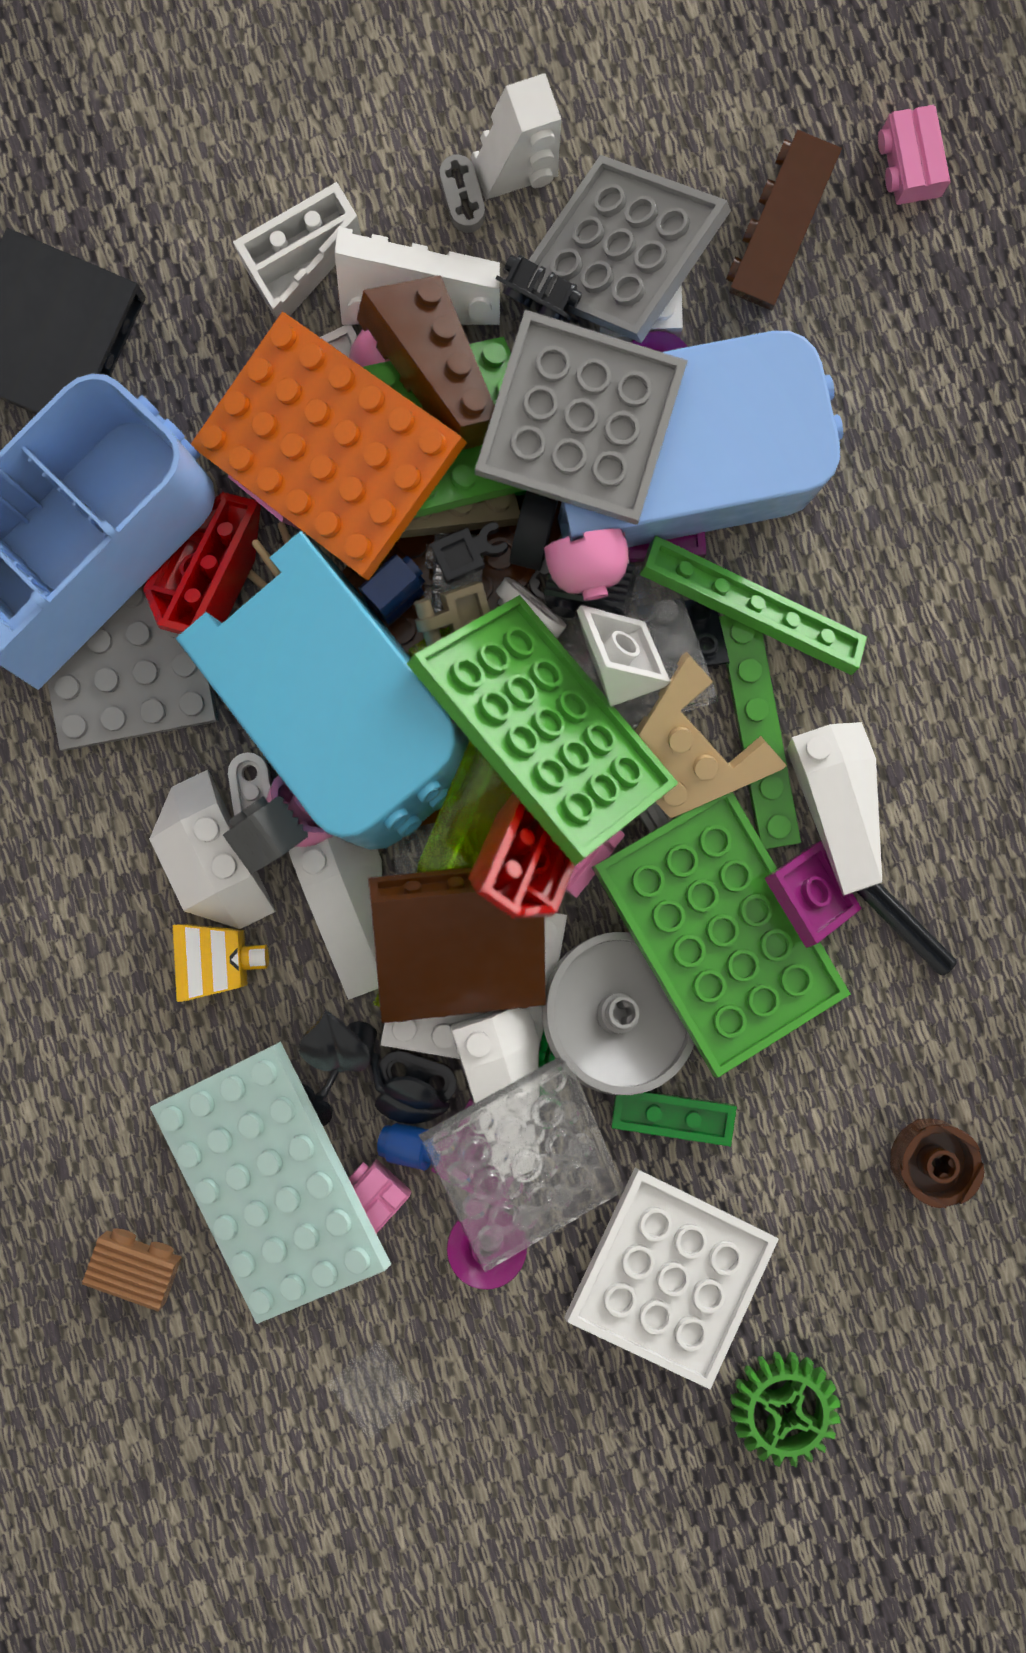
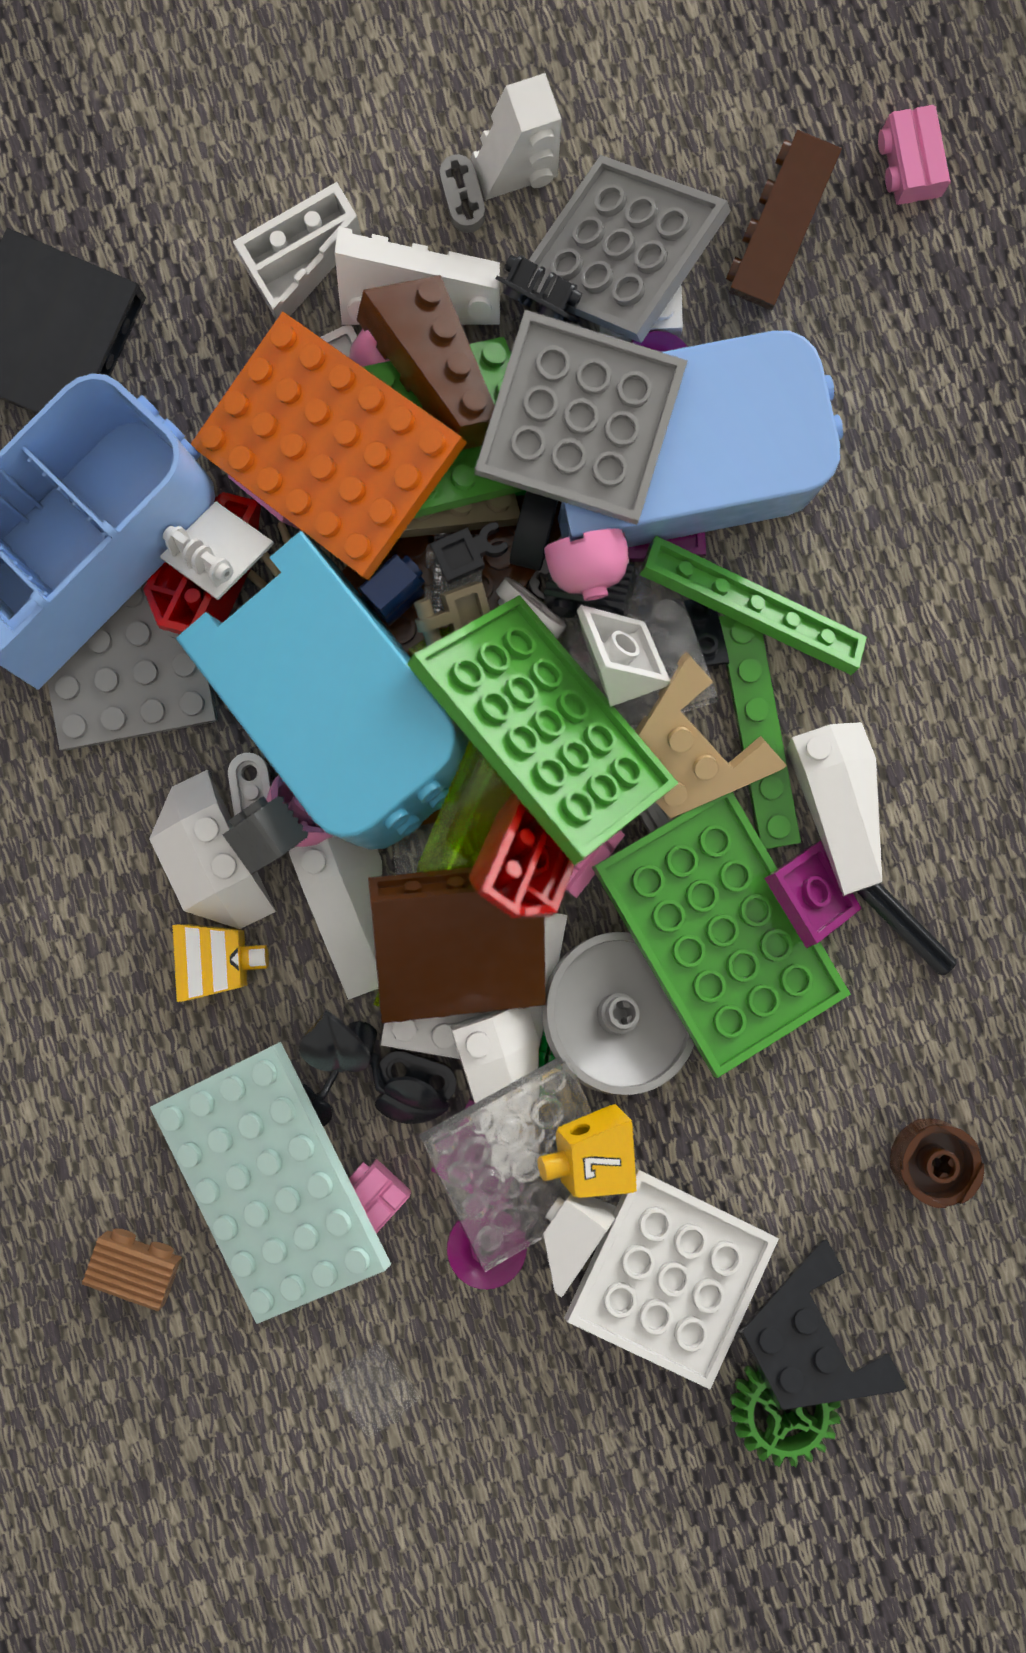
(215, 549): none -> white hinge
(403, 1146): blue brick -> none
(573, 1235): none -> white slope
(593, 1155): none -> yellow torso
(675, 1117): green plate -> none
(798, 1350): none -> black wing

